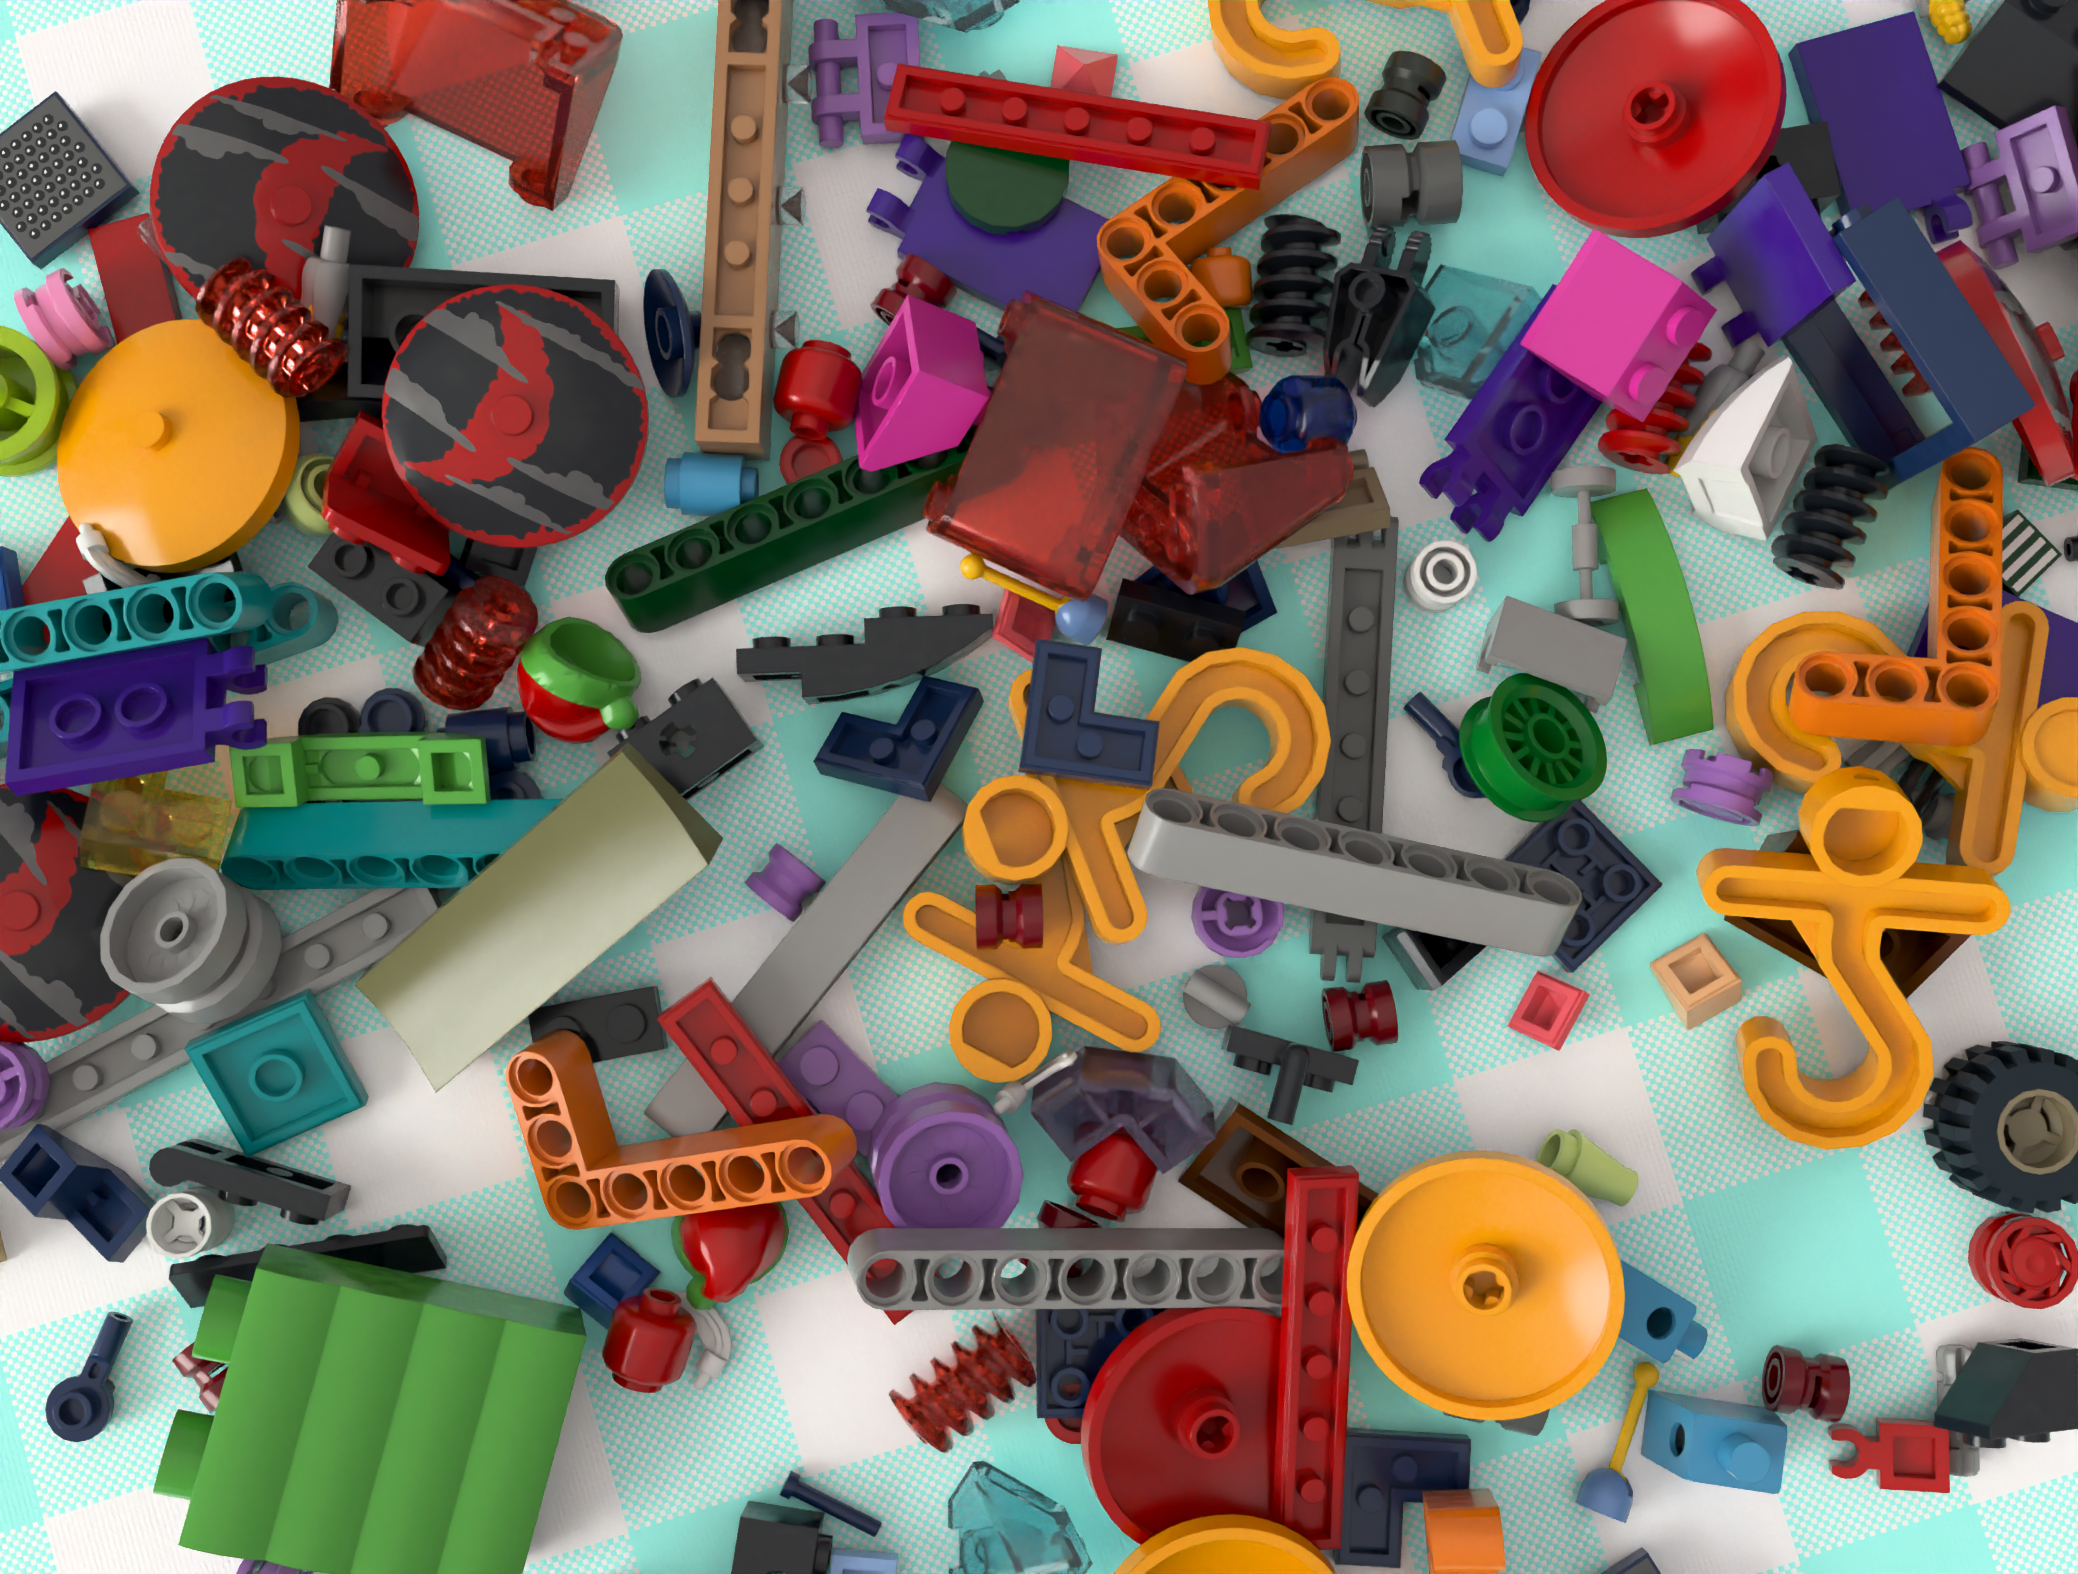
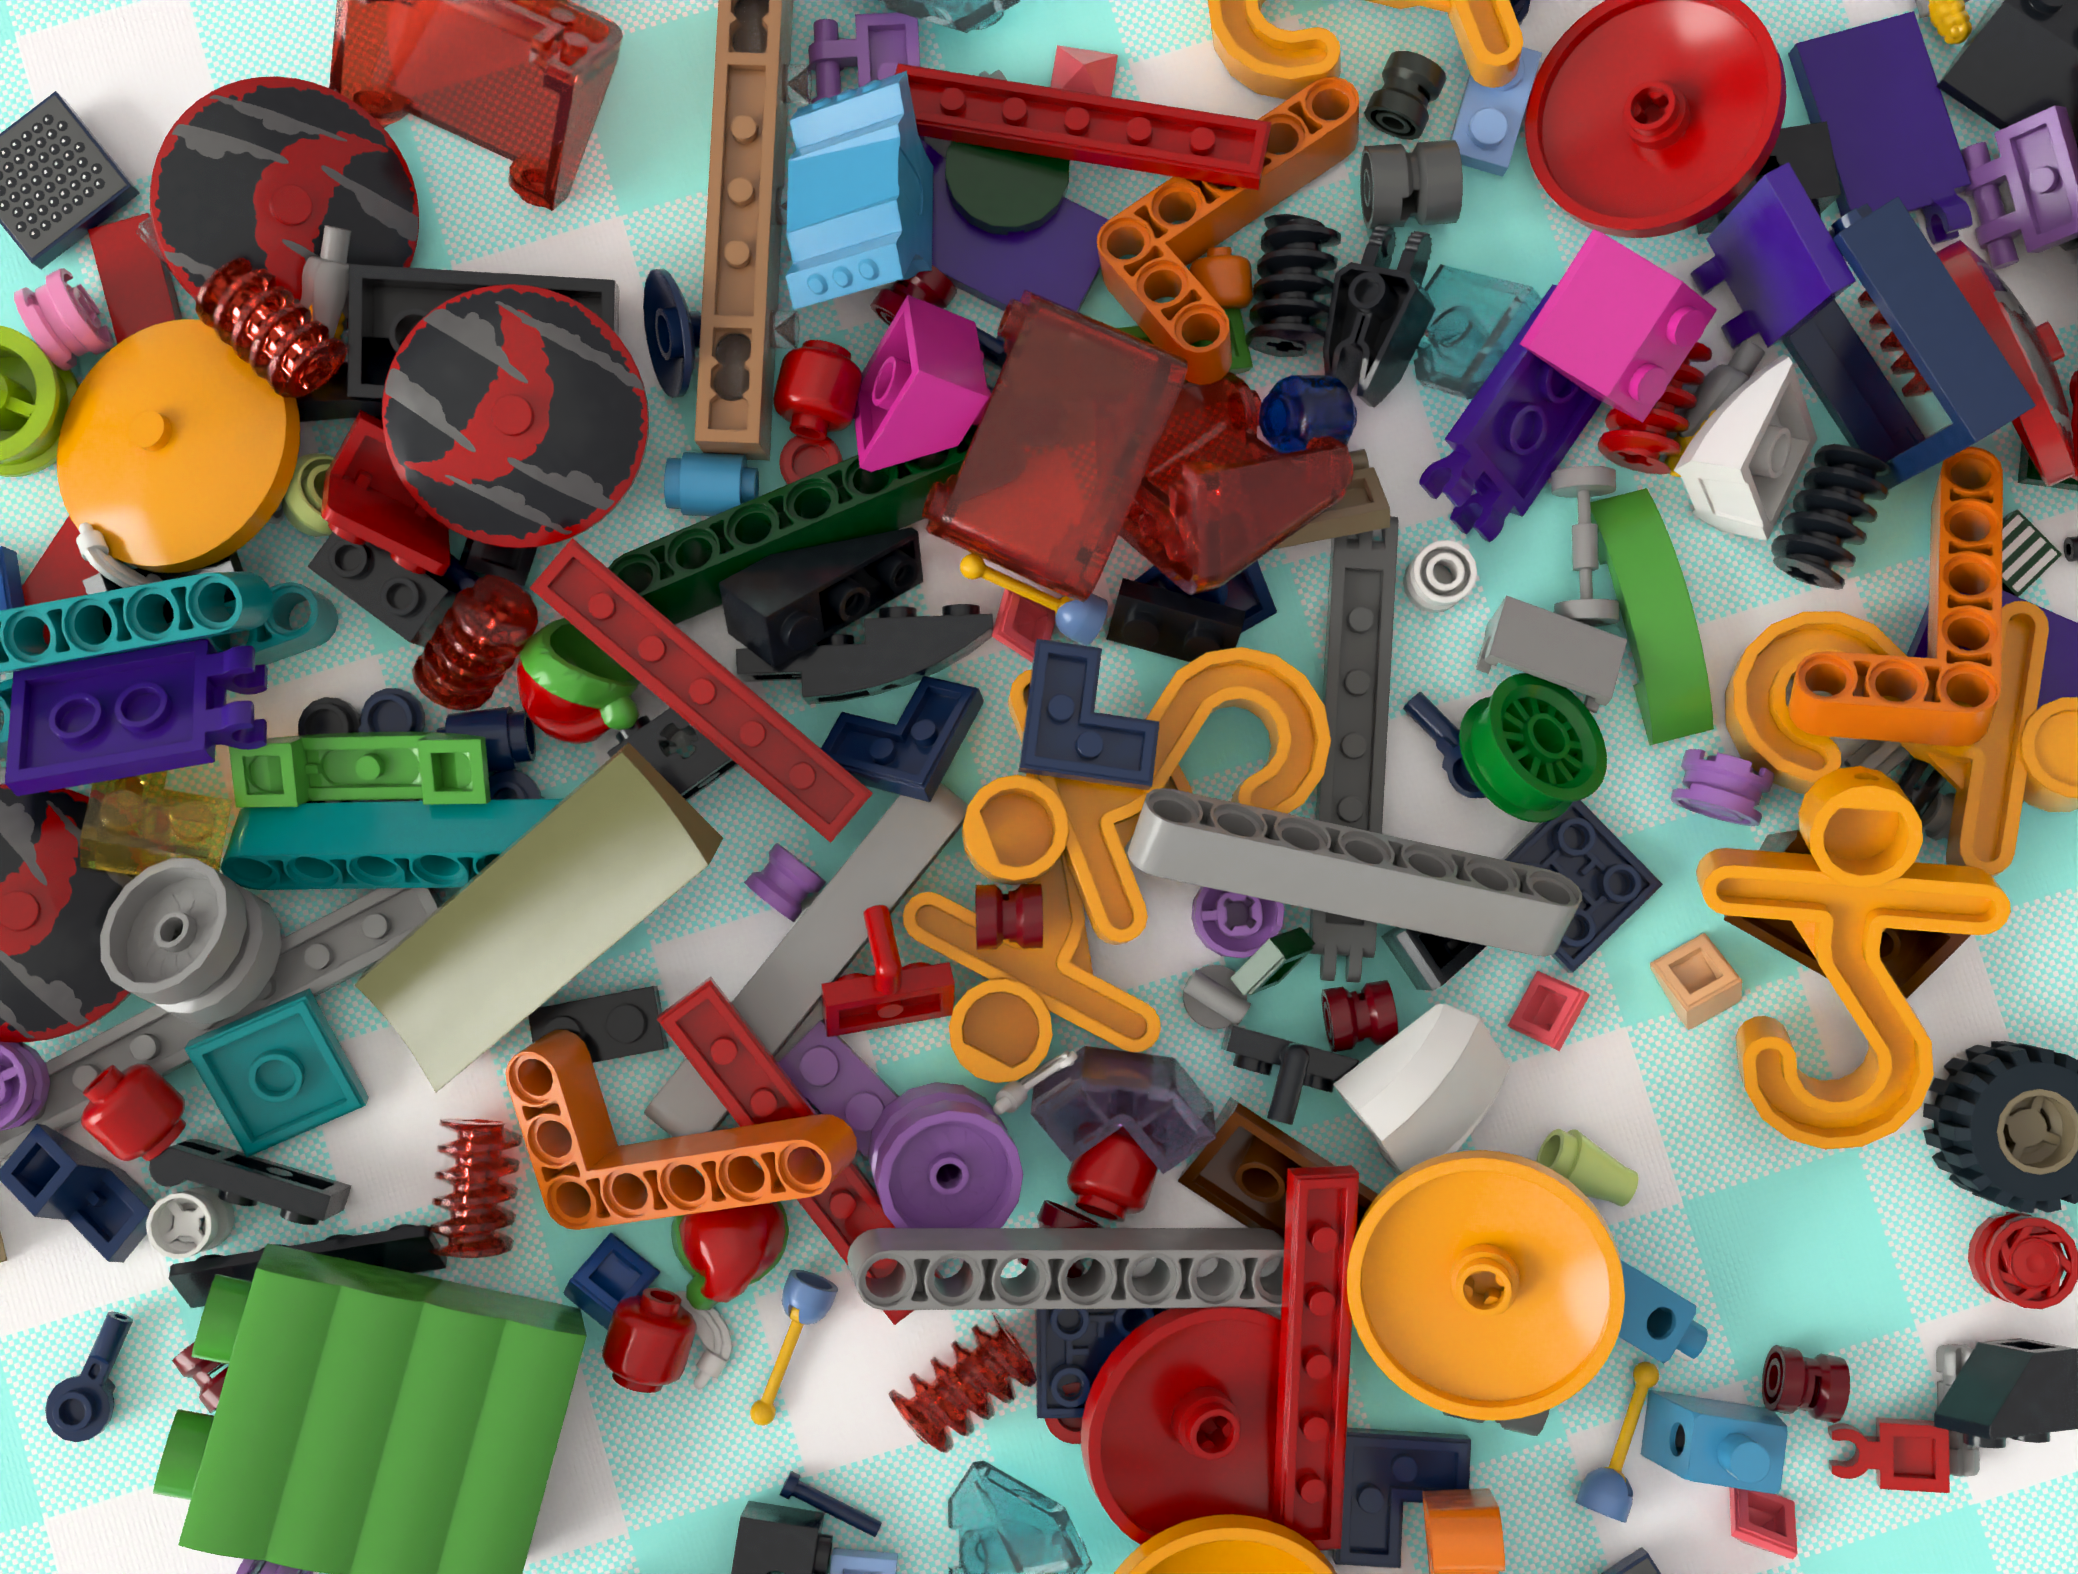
(133, 1112): none -> red head
(476, 1188): none -> clear red piece
(701, 690): none -> red tile
(806, 1301): none -> hinge
(817, 590): none -> black slope
(857, 193): none -> dark azure slope
(891, 995): none -> red plate
(1273, 961): none -> dark green tile
(1426, 1086): none -> white slope
(1764, 1521): none -> coral slope

